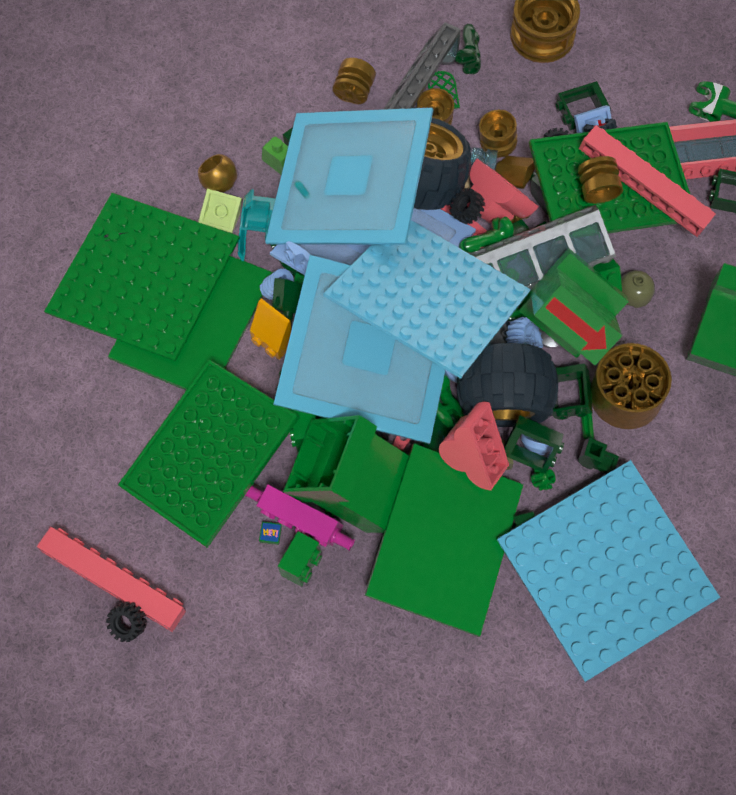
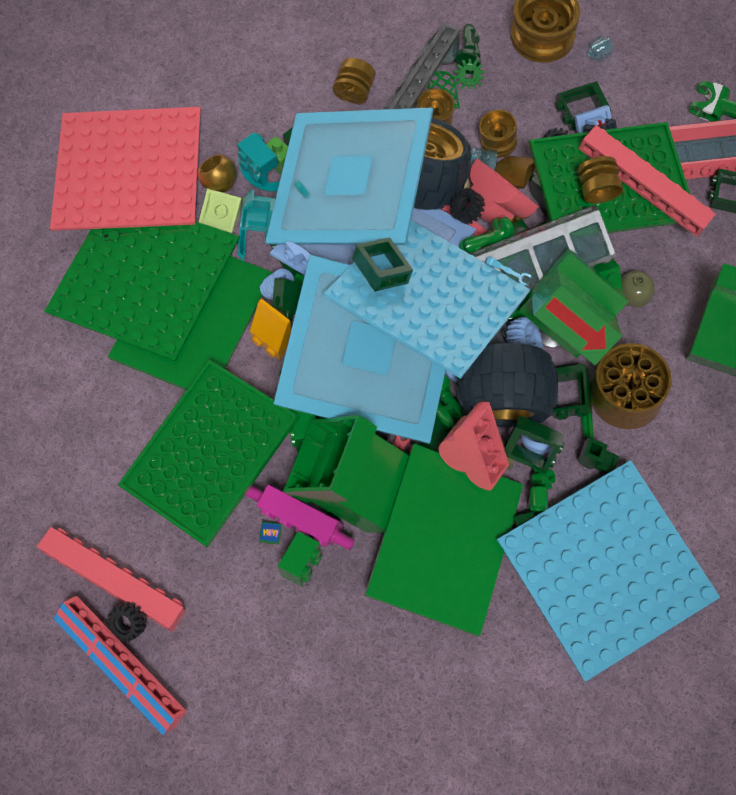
(120, 665): none -> coral brick
(127, 169): none -> coral baseplate
(256, 161): none -> teal piece
(386, 278): none -> dark green window
(476, 75): none -> green gear
(496, 264): none -> medium azure piece
(538, 500): none -> green piece
(600, 48): none -> clear light blue head

